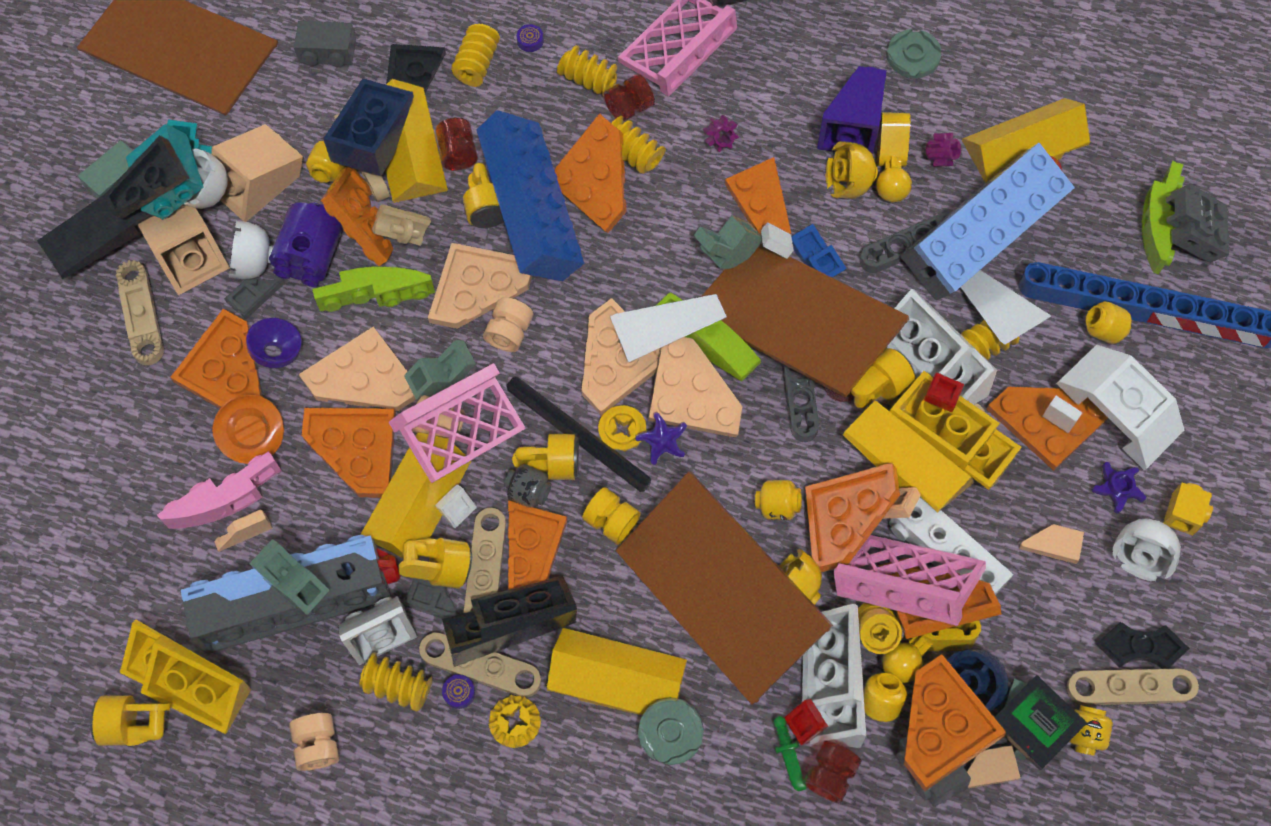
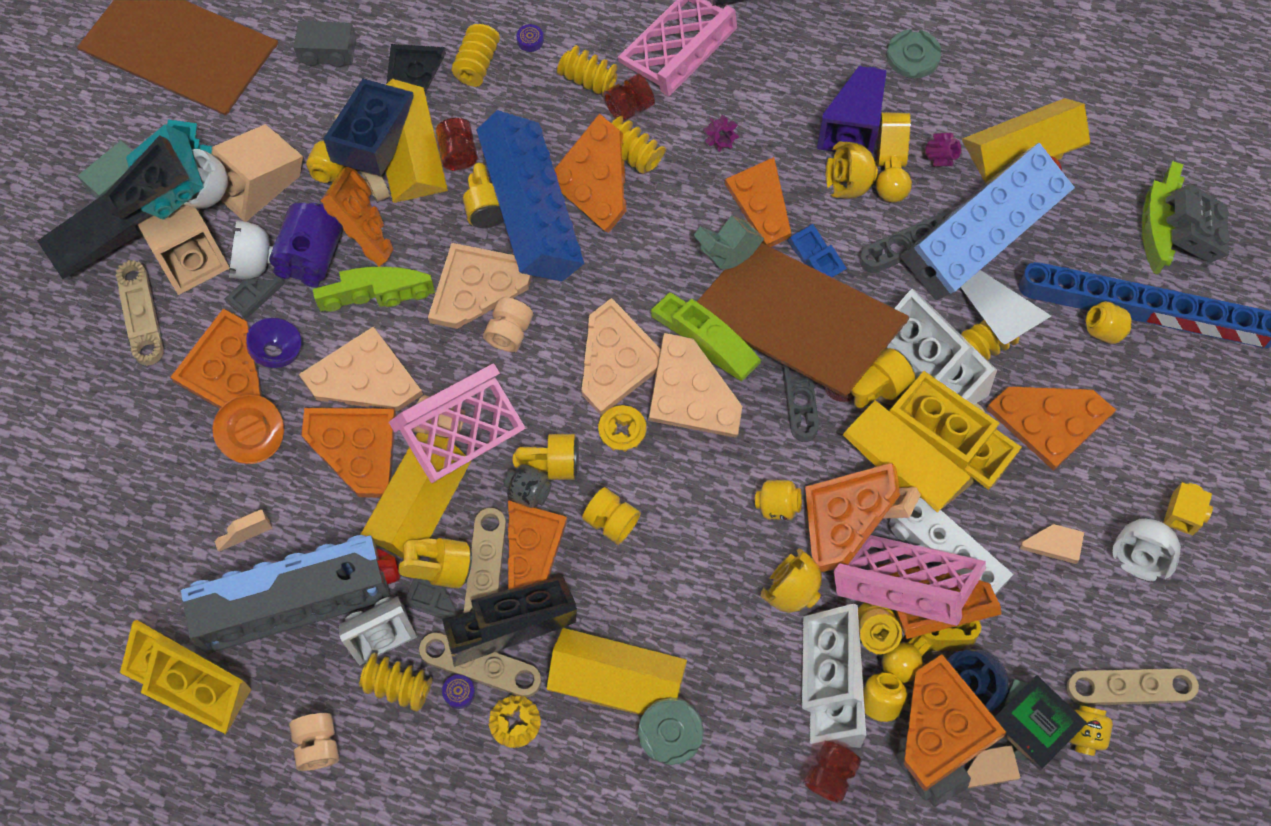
(115, 721): yellow piece -> none
(211, 503): bright pink slope -> none
(289, 577): sand green brick -> none
(400, 225): tan hips -> none
(435, 374): sand green brick -> none
(455, 506): white tile -> none
(587, 440): black axle -> none
(660, 325): white sticker -> none
(662, 438): dark purple animal -> none
(723, 588): dark orange piece -> none
(777, 240): white tile -> none
(789, 754): green piece -> none
(806, 722): red tile -> none
(943, 392): red tile -> none
(1062, 414): white tile -> none
(1119, 486): dark purple animal -> none
(1128, 399): white slope -> none
(1129, 645): black tile -> none

